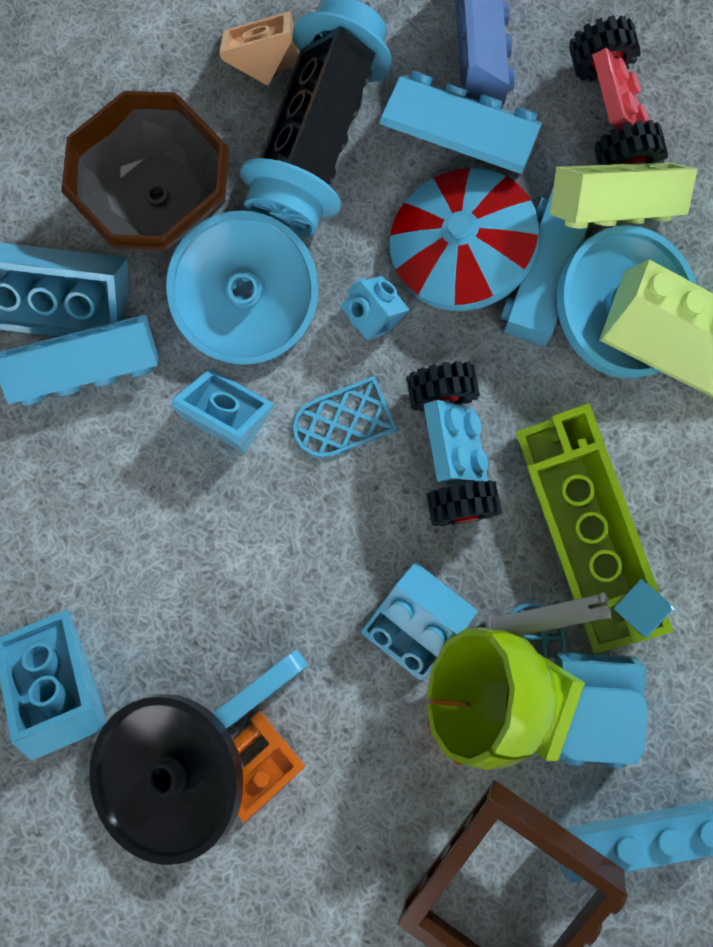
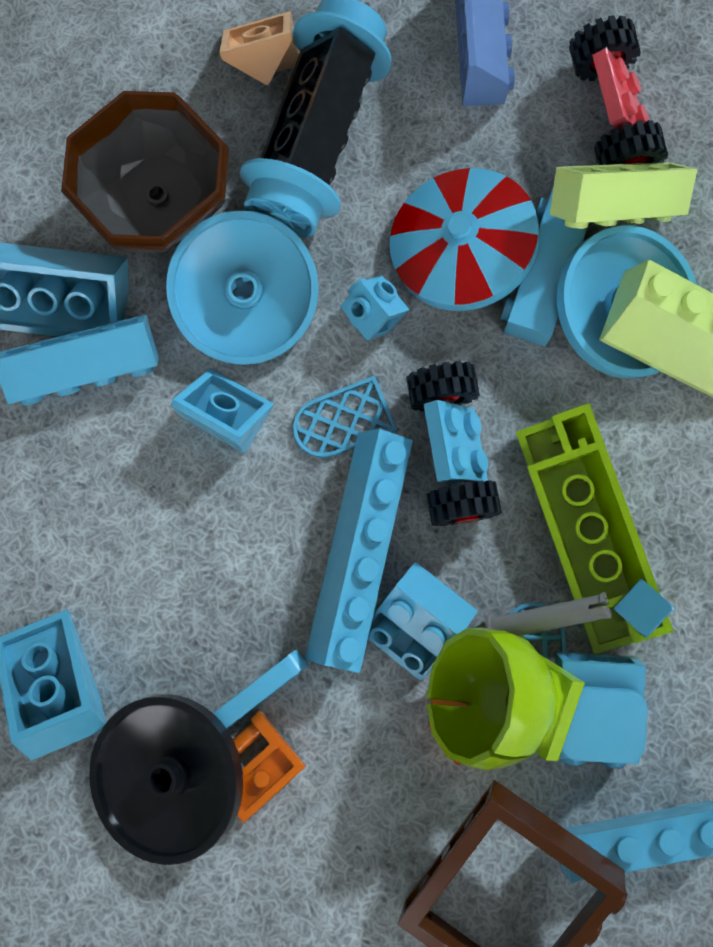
(359, 550): none -> medium azure brick
(461, 122): medium azure slope -> none

